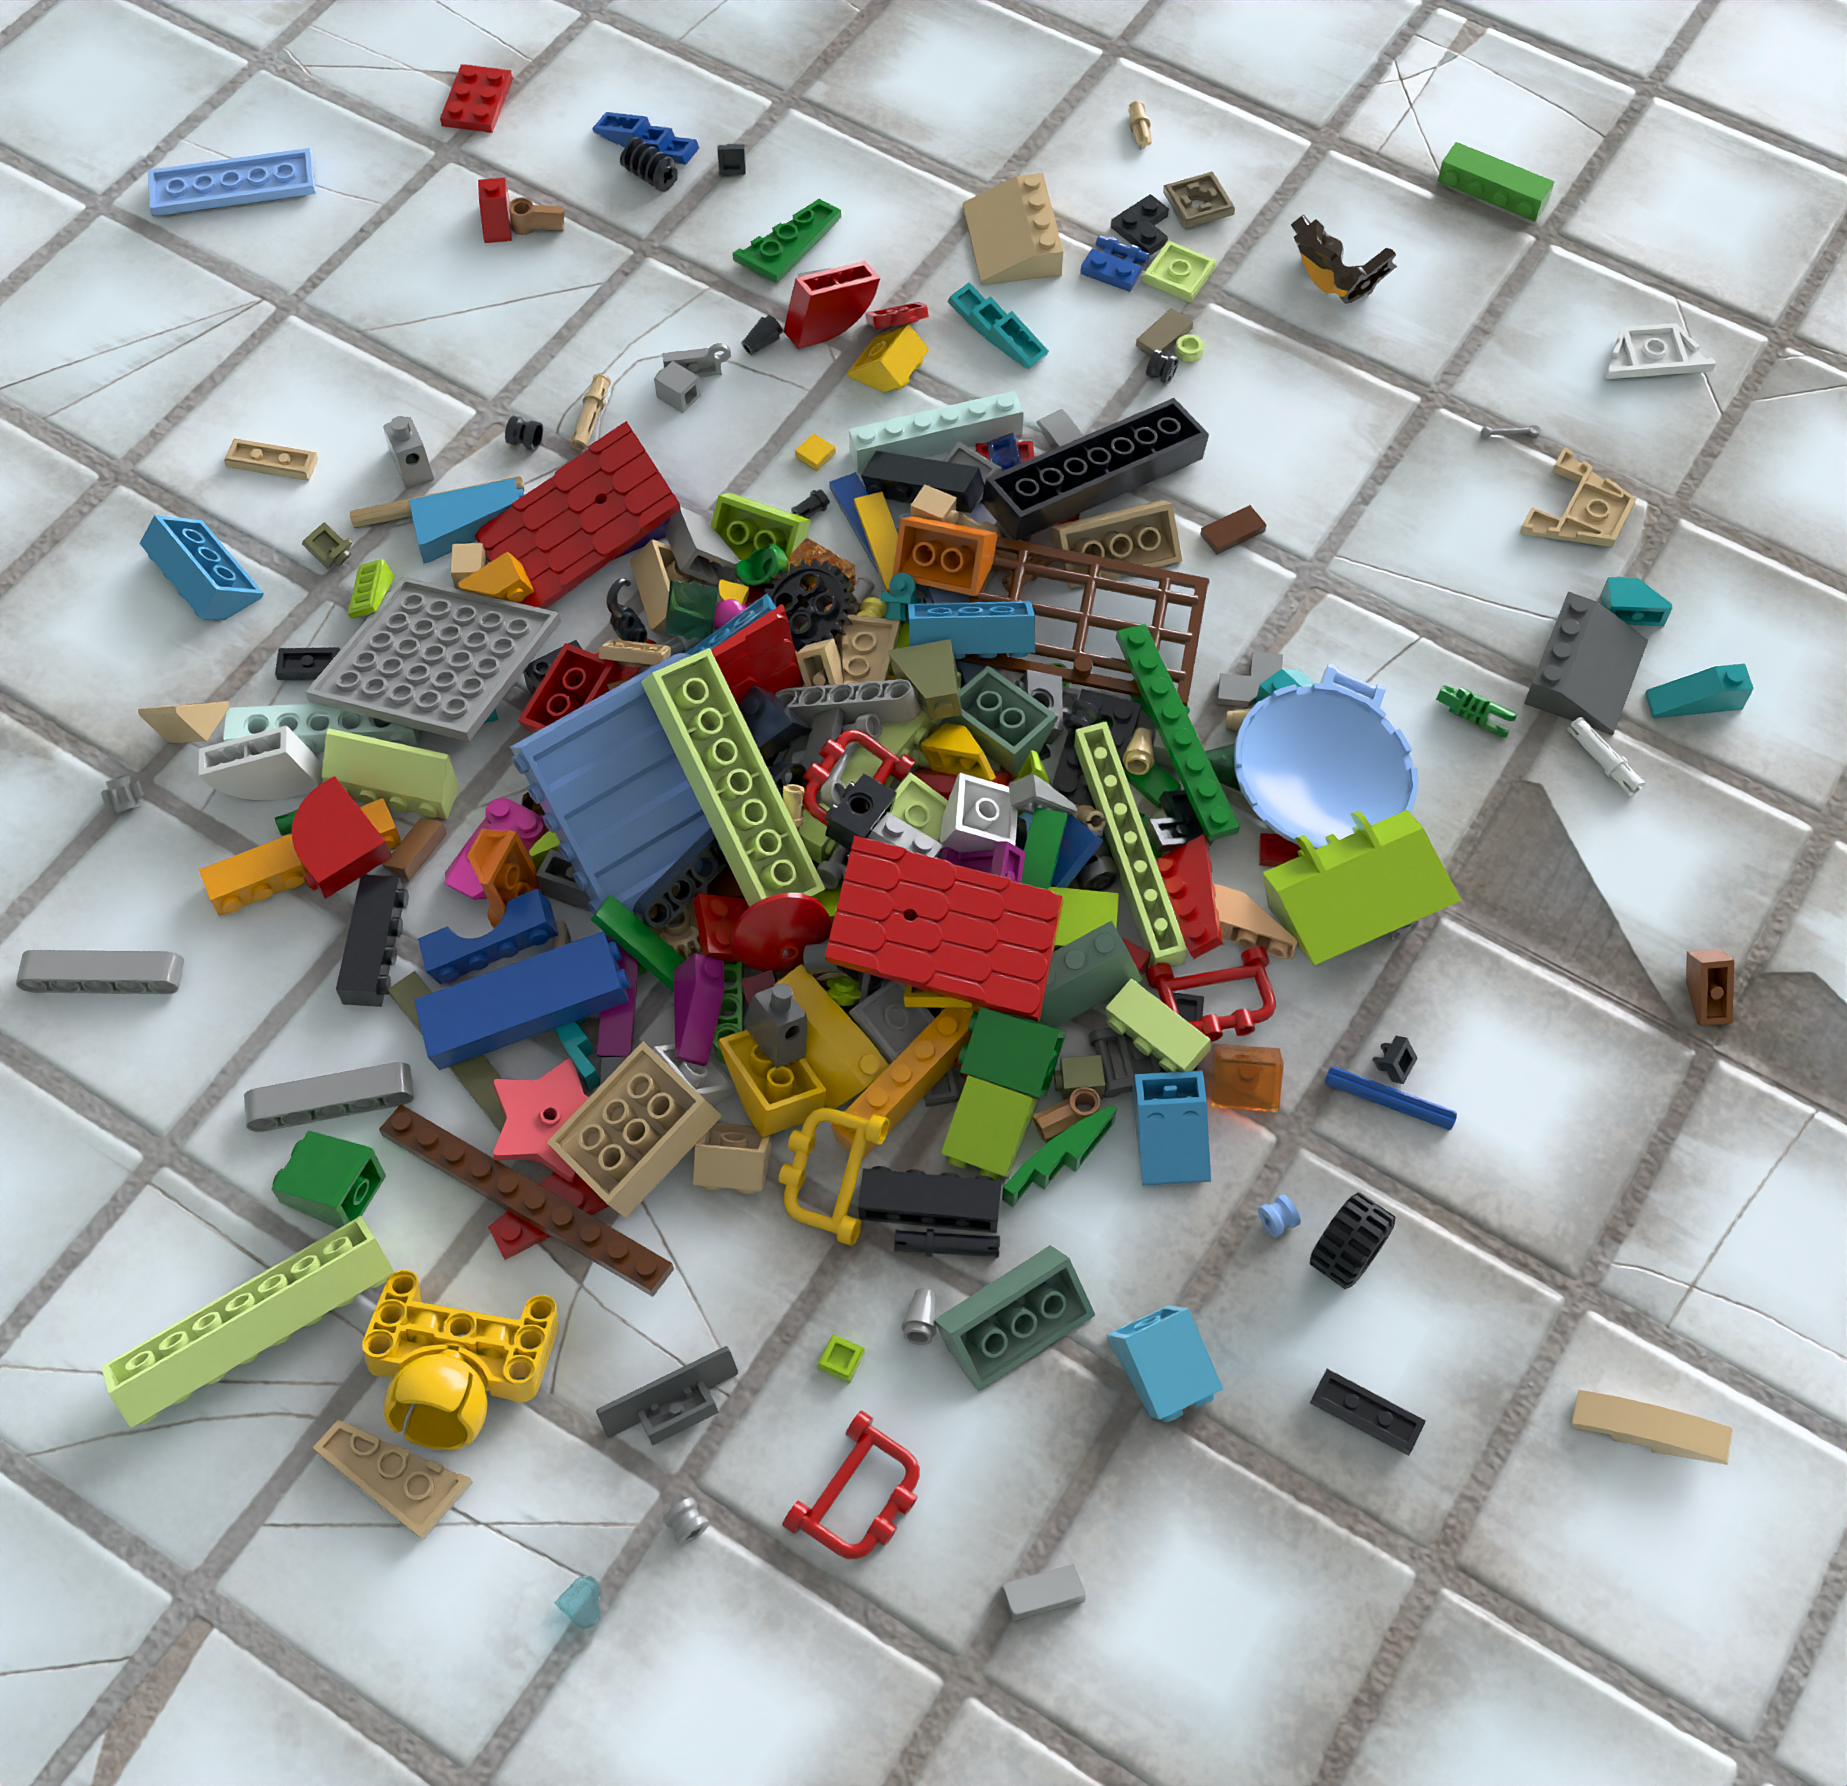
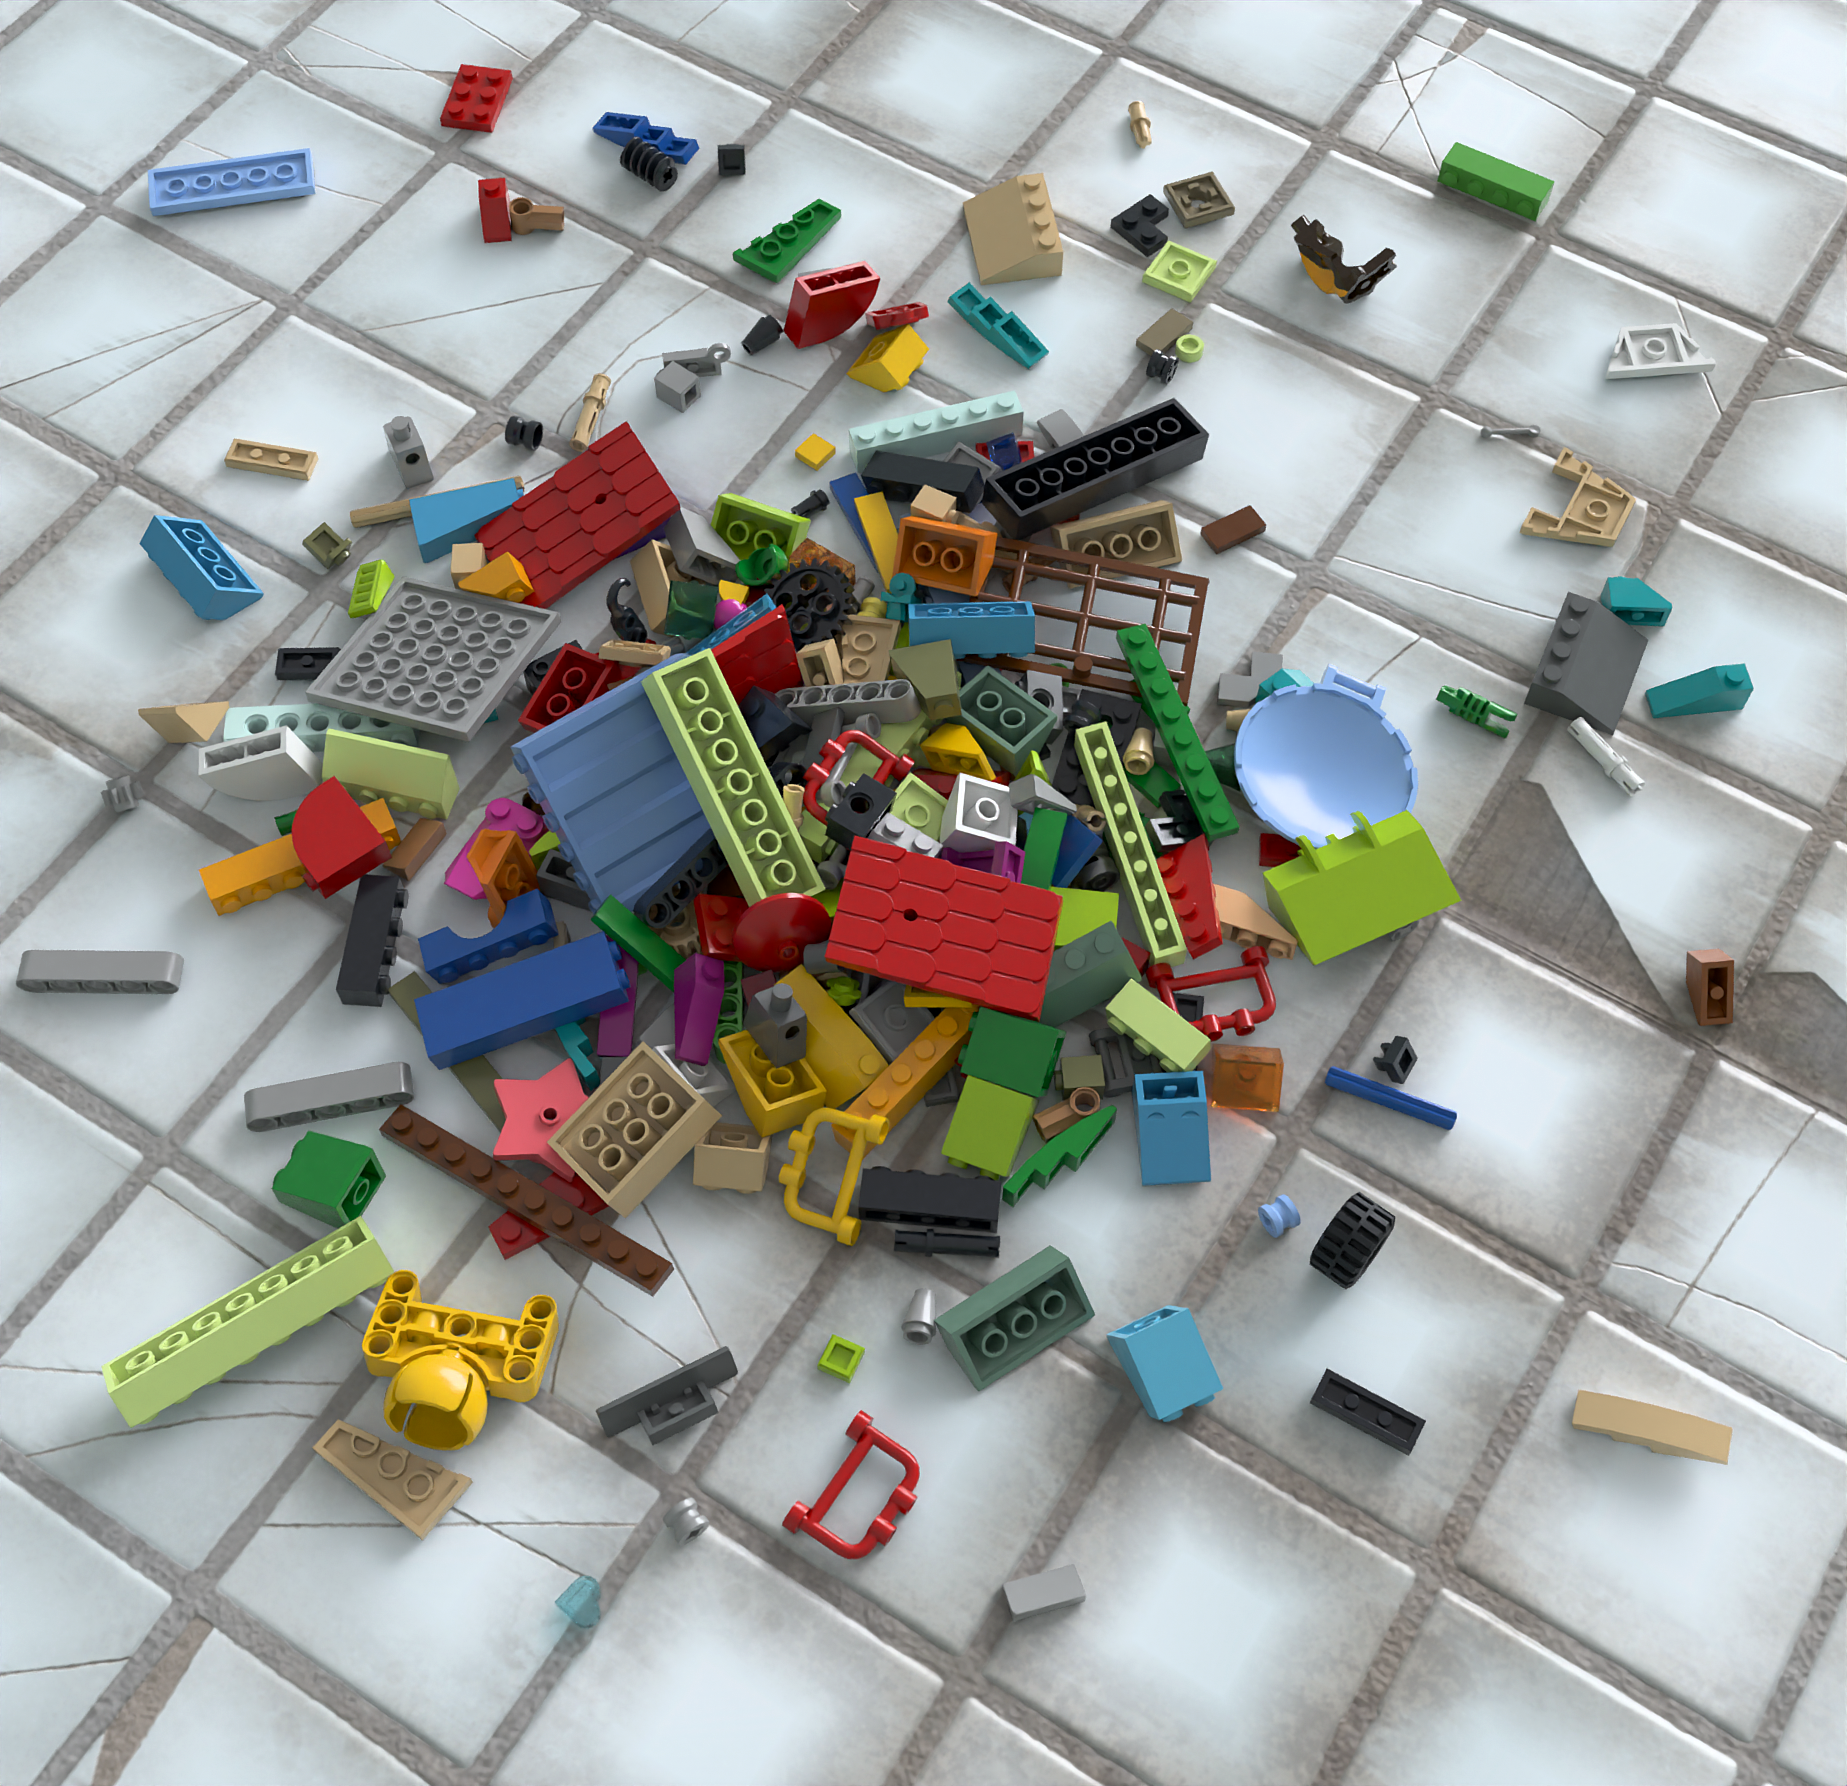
(1112, 269): blue plate -> none

